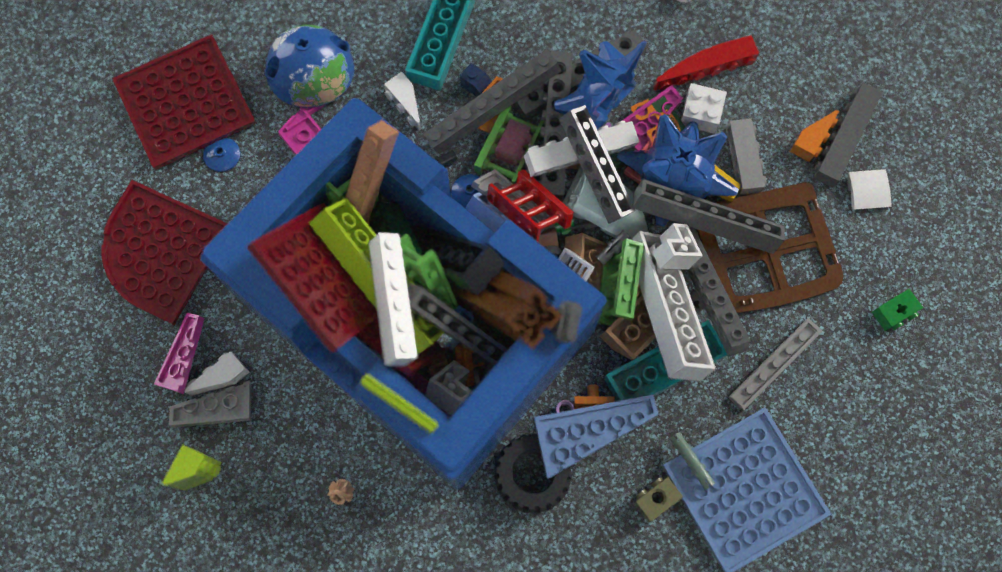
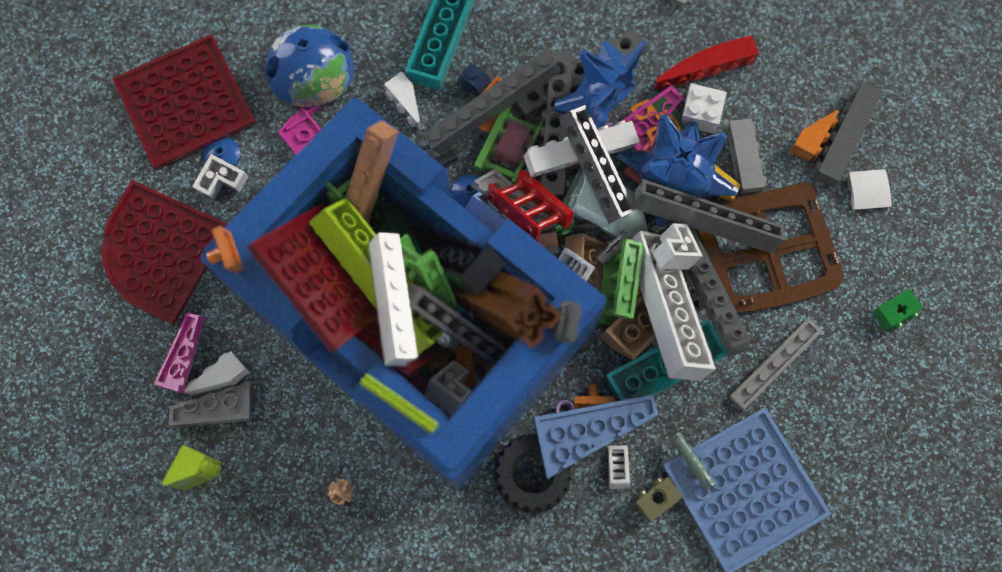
(215, 174): none -> white brick
(226, 251): none -> orange tile
(618, 484): none -> white slope

